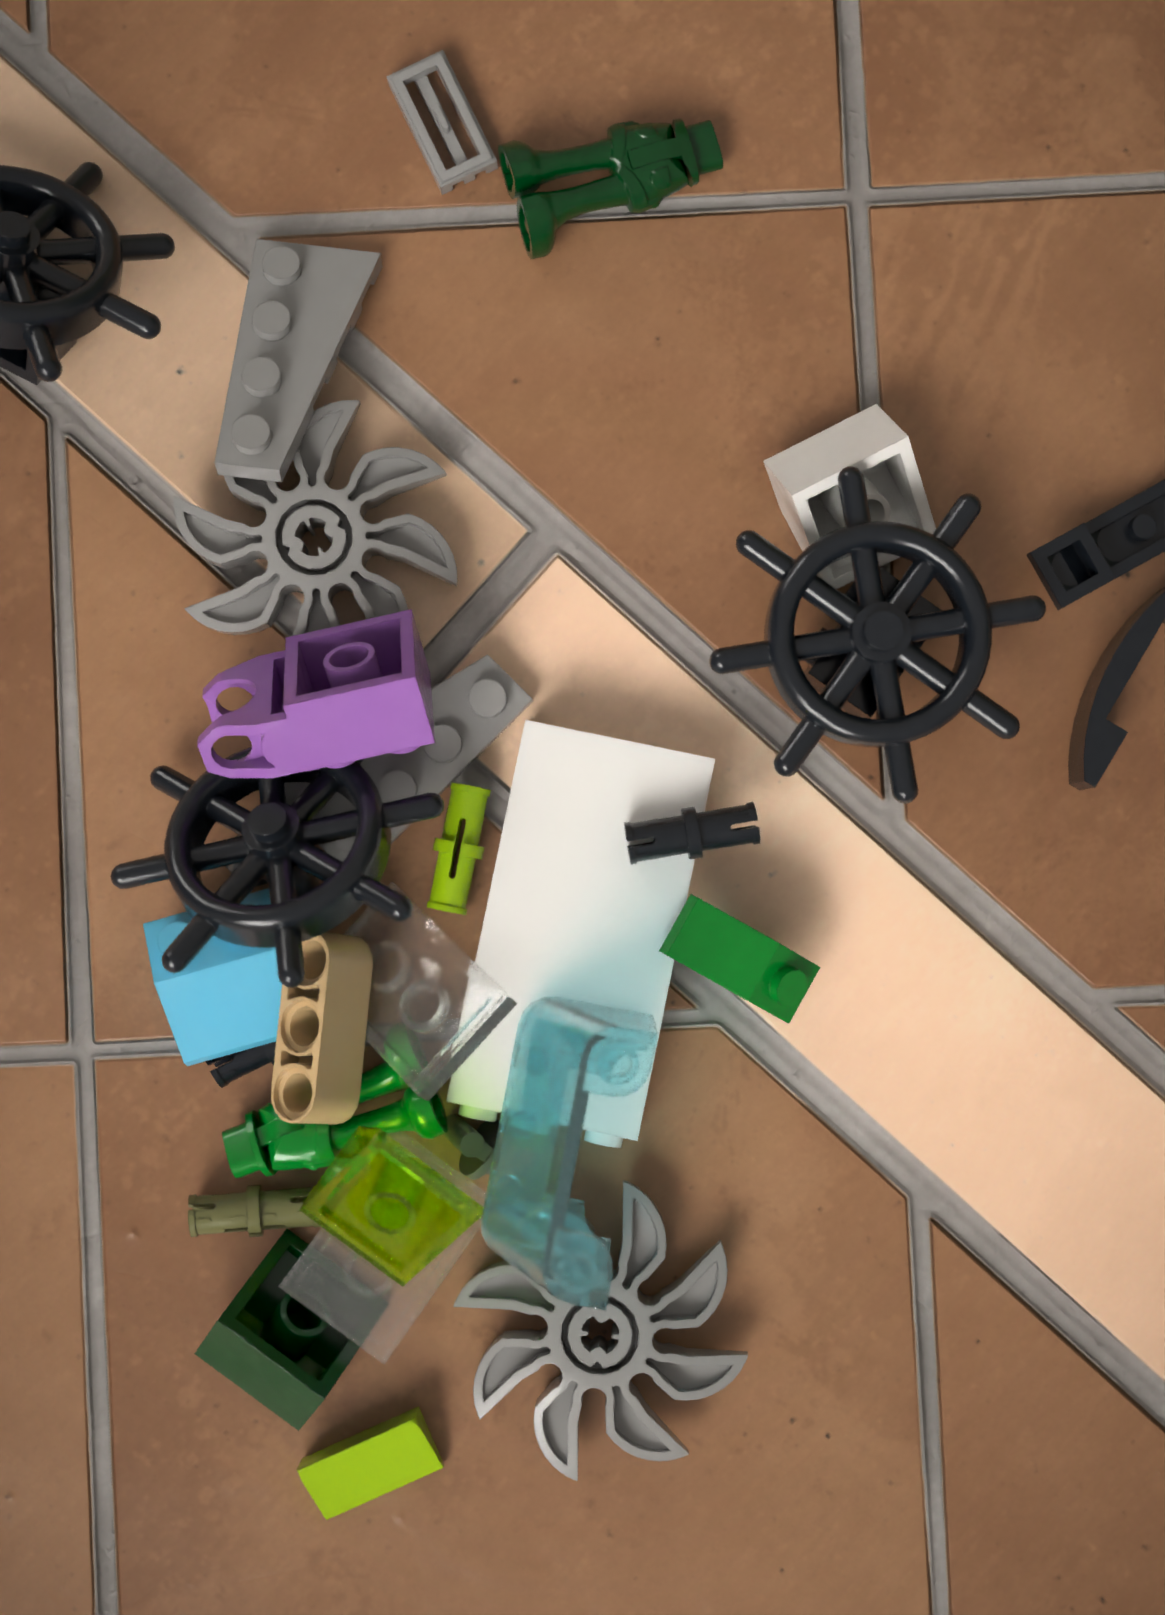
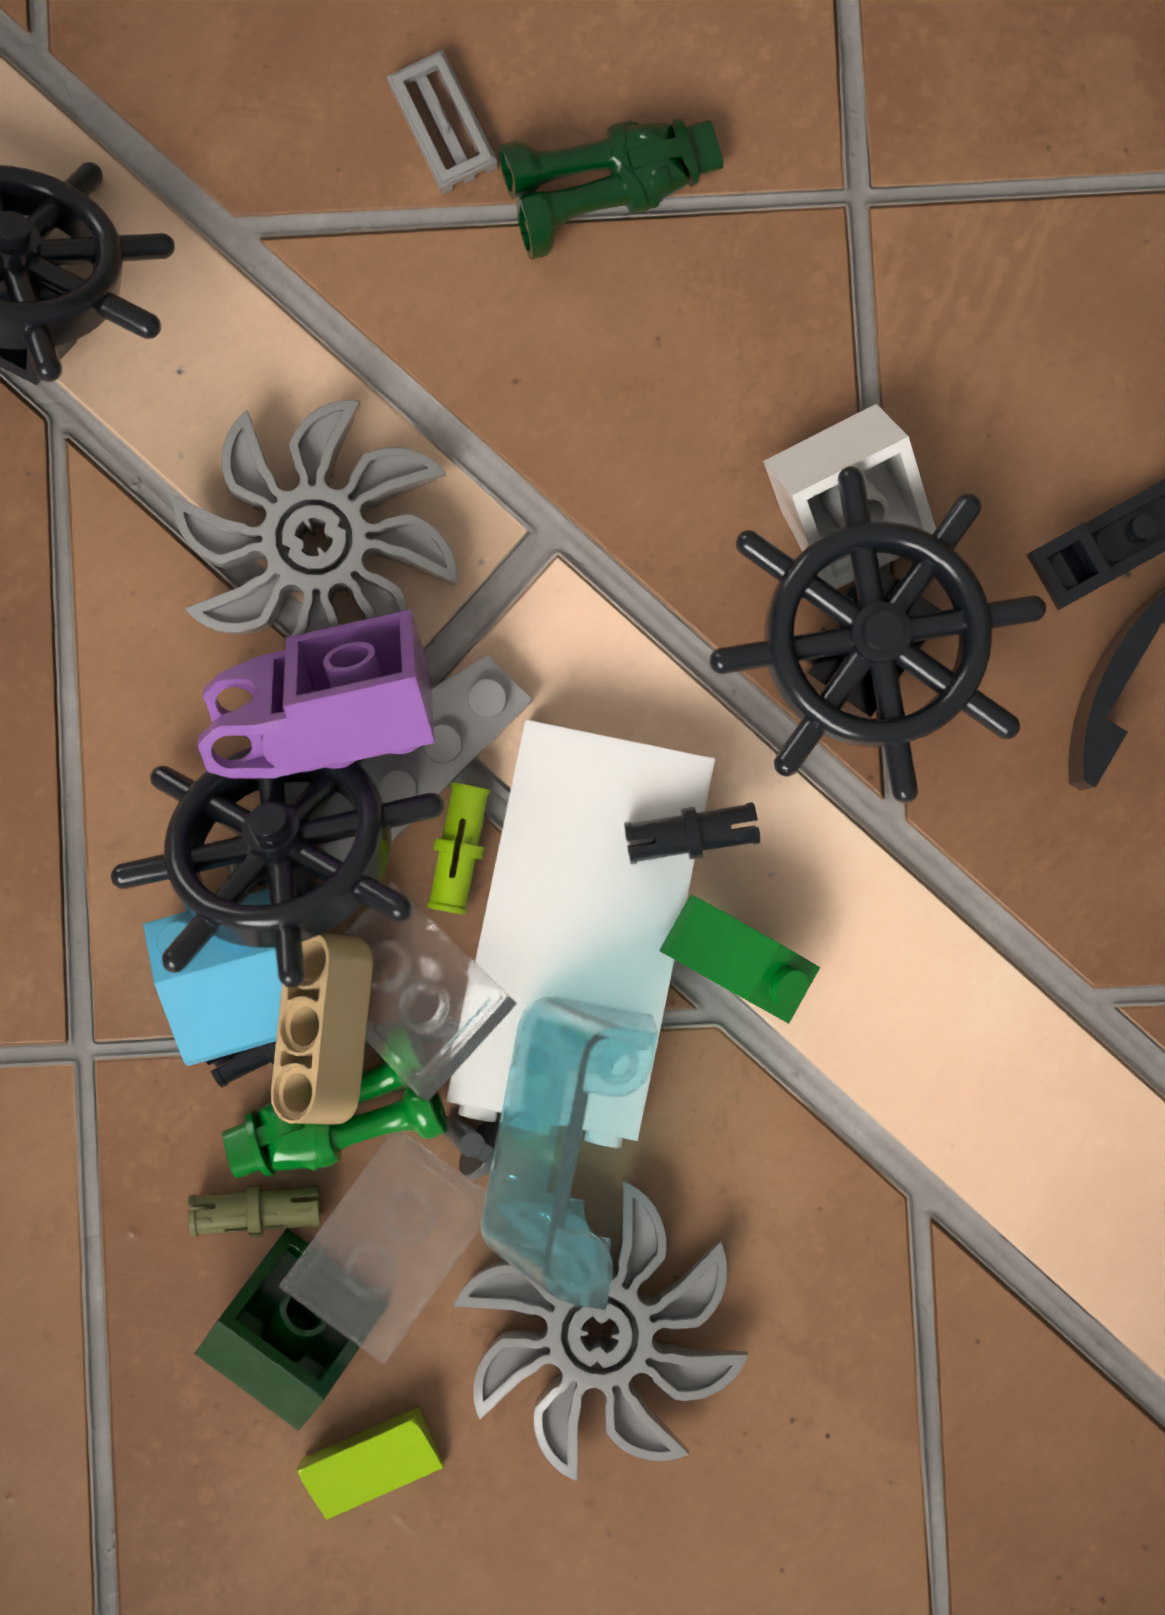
(286, 349): light grey wing -> none
(389, 1205): clear neon green slope -> none

